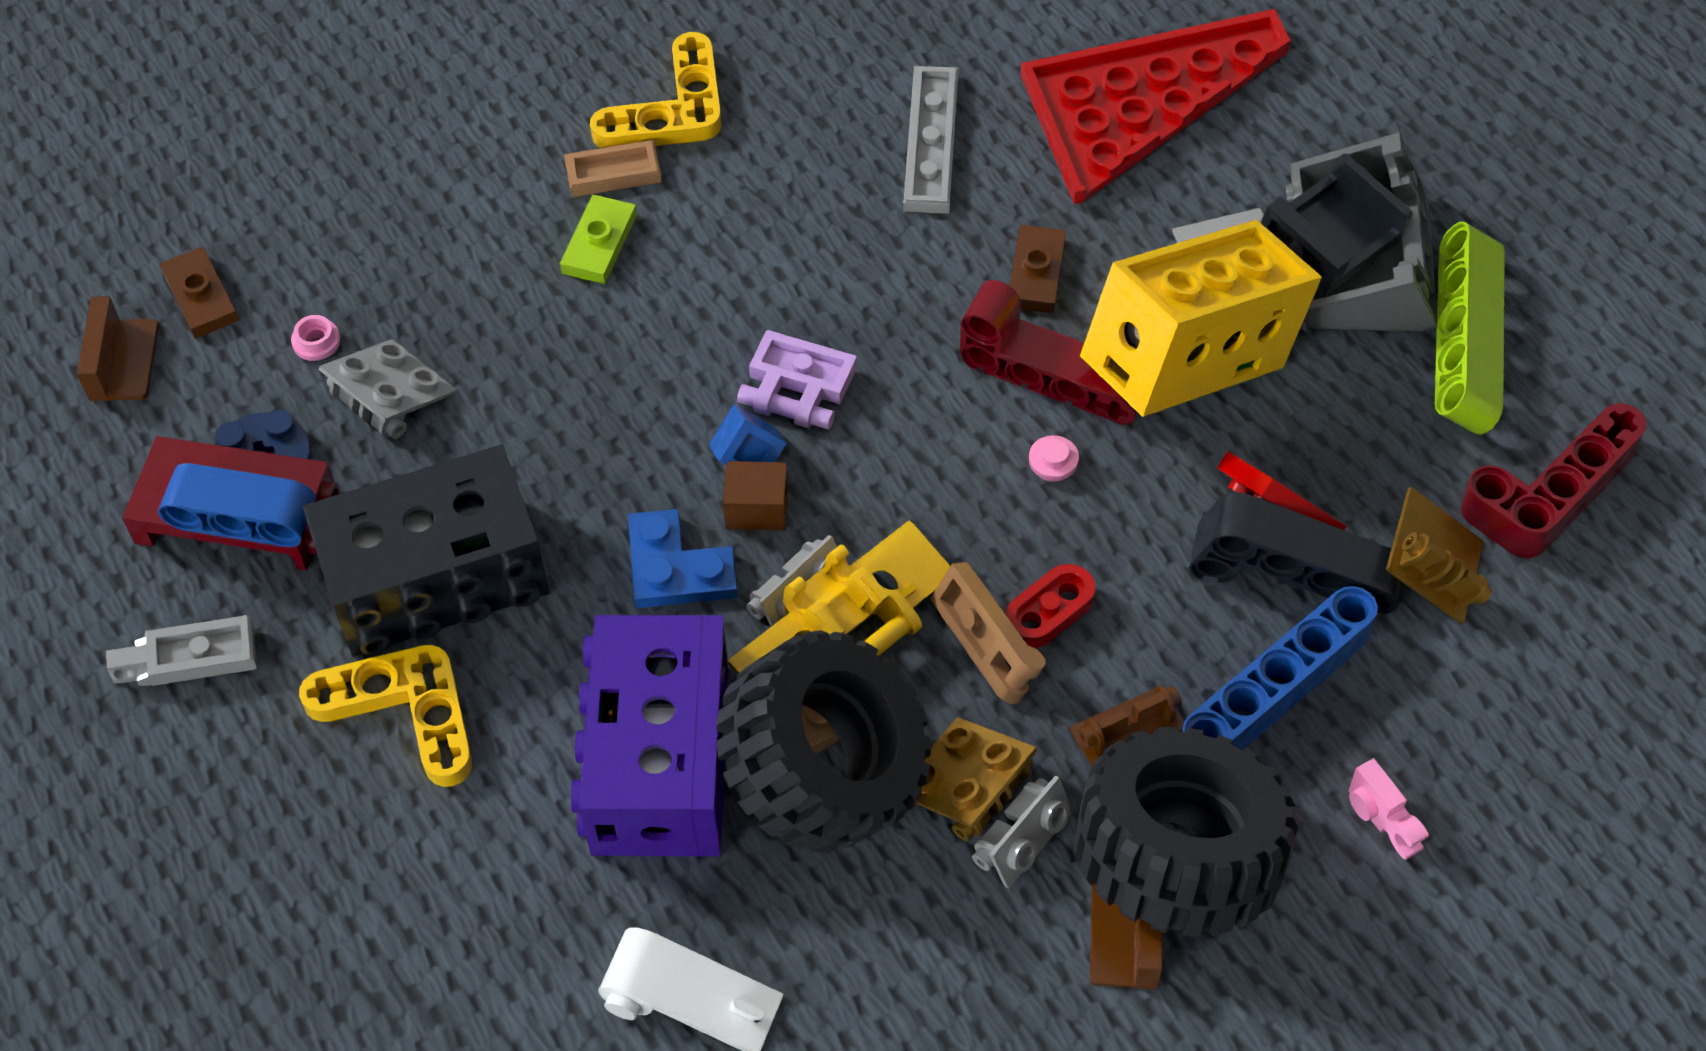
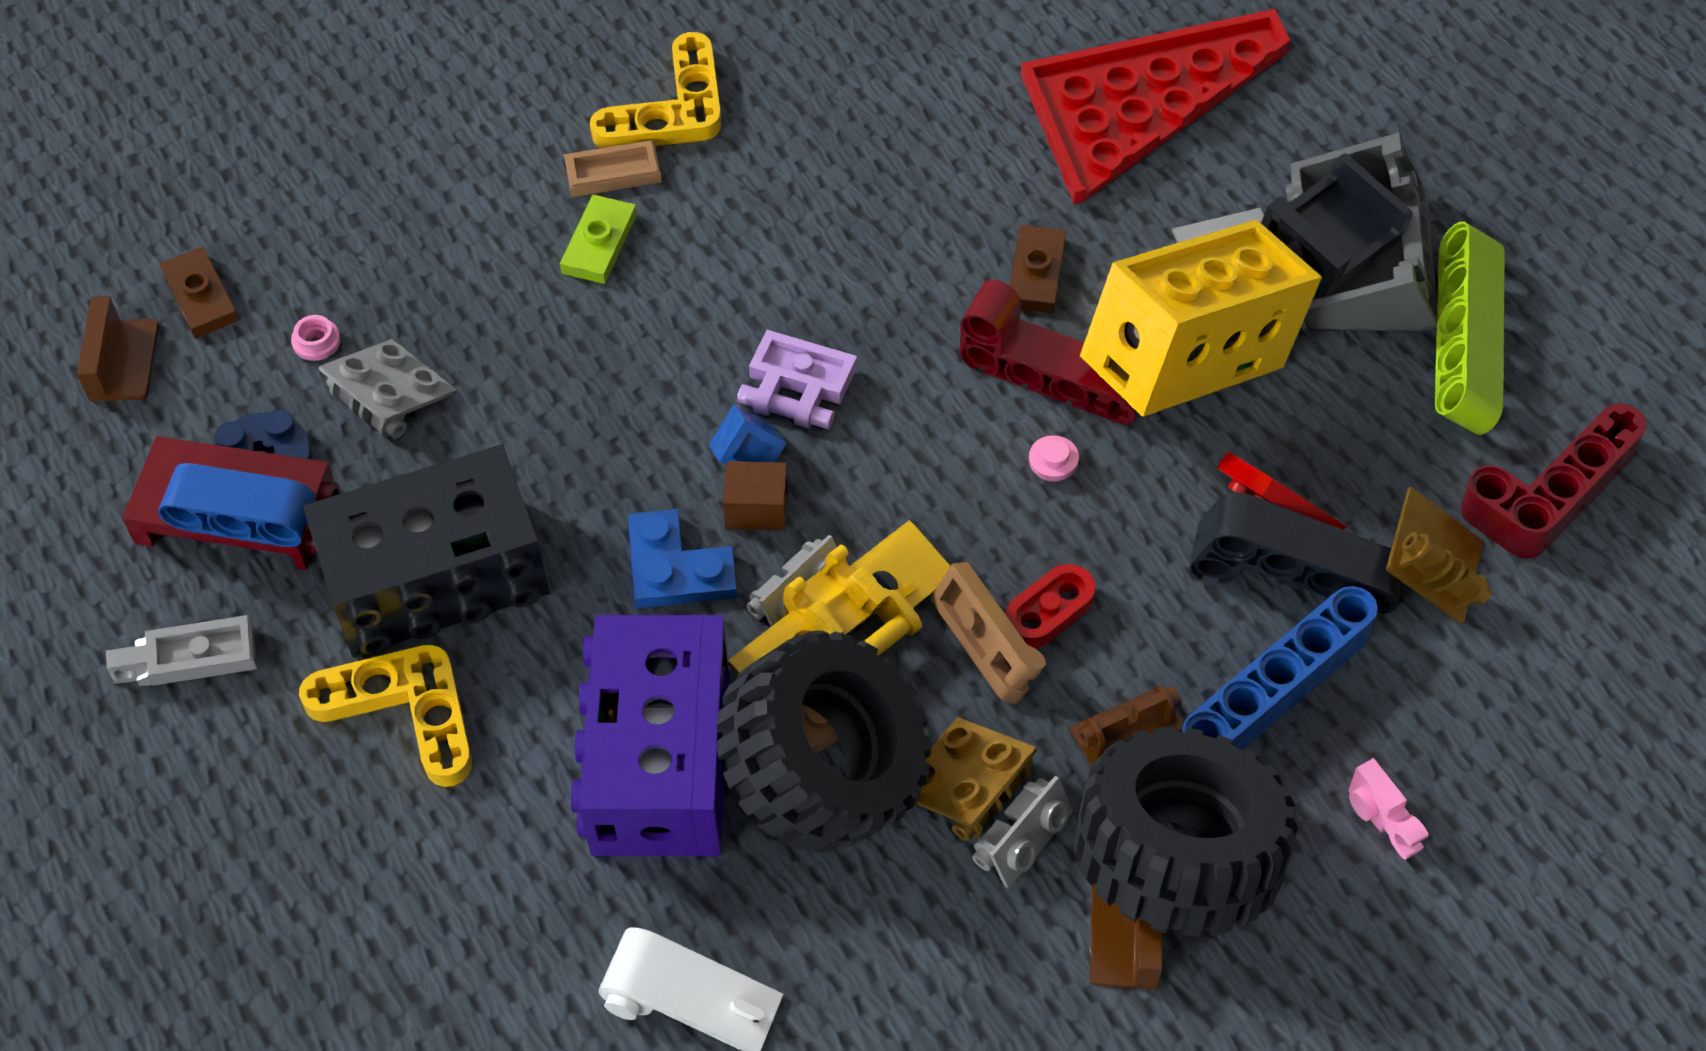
(931, 140): light grey tile -> none

